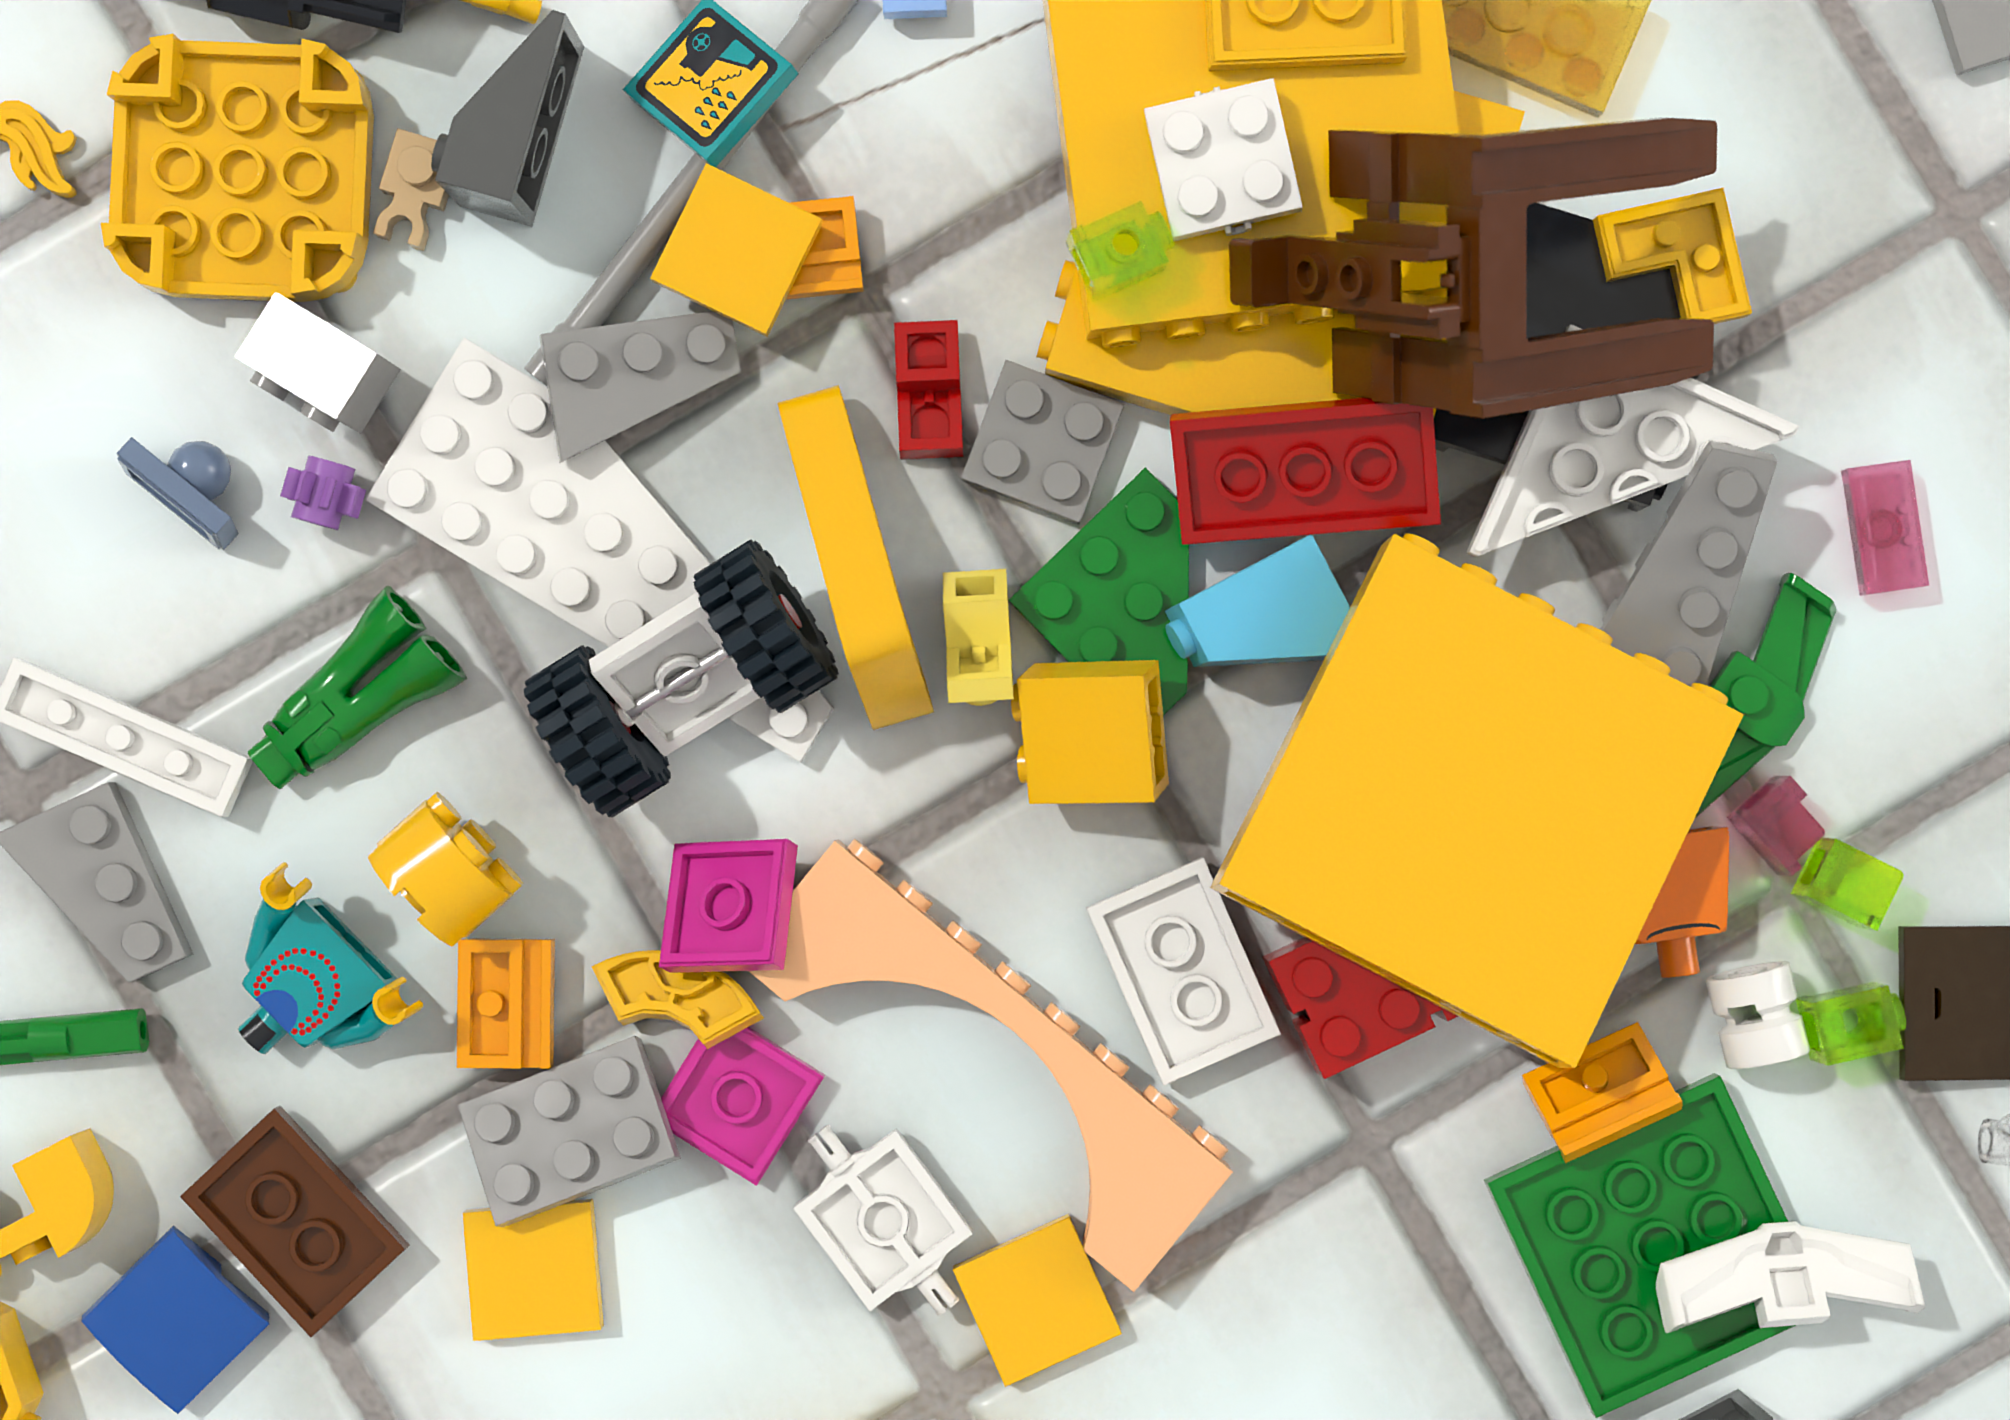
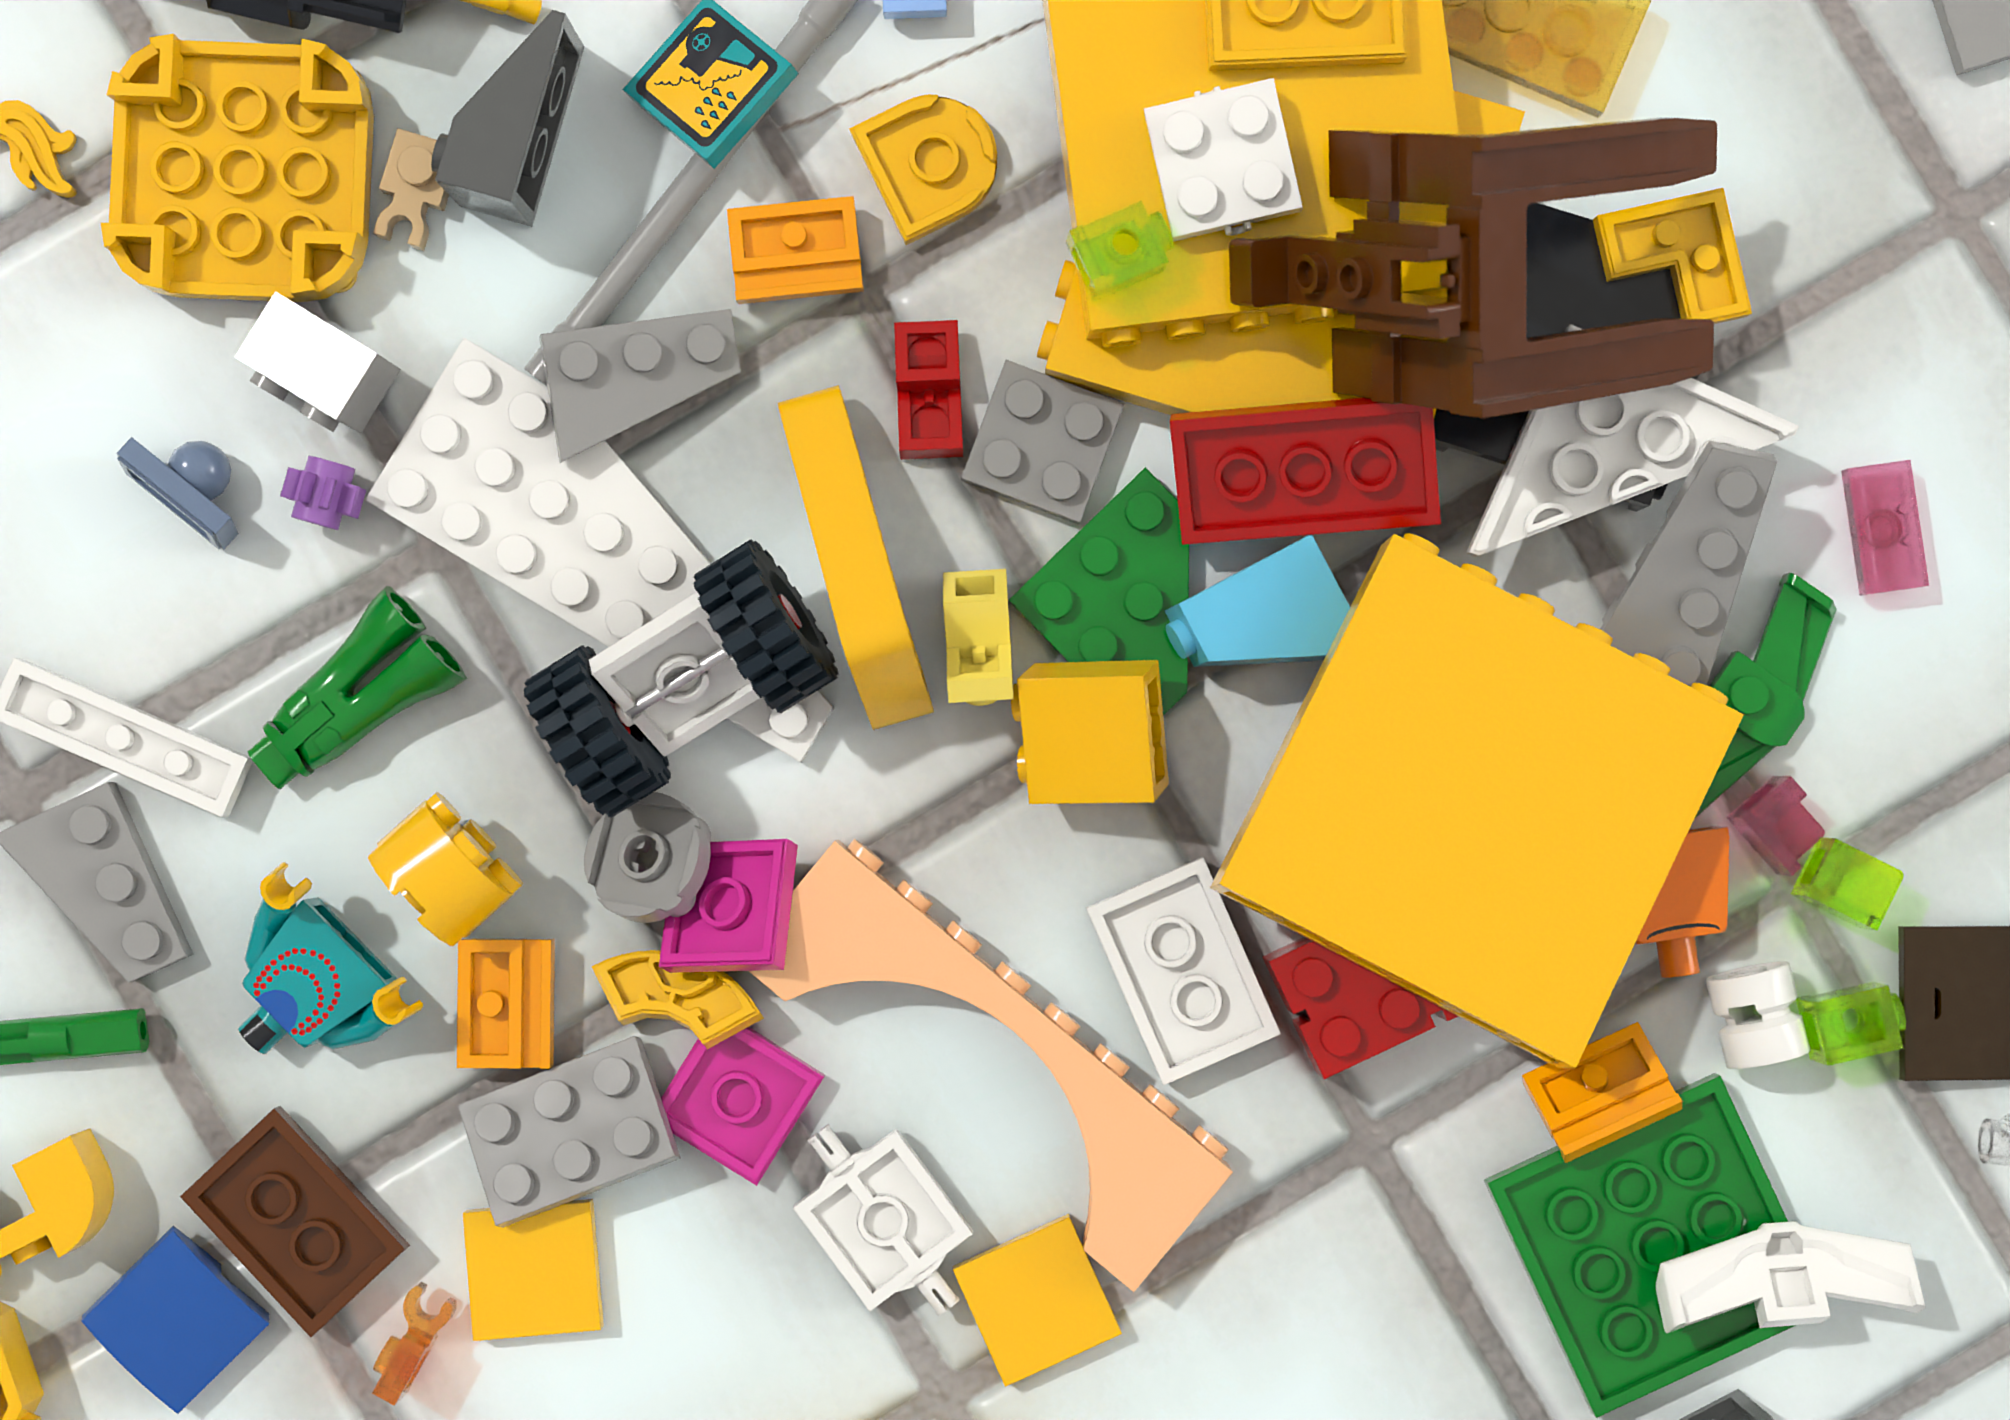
(404, 1357): none -> clear orange plate
(675, 877): none -> light grey plate
(736, 250): yellow tile -> none
(928, 161): none -> yellow tile

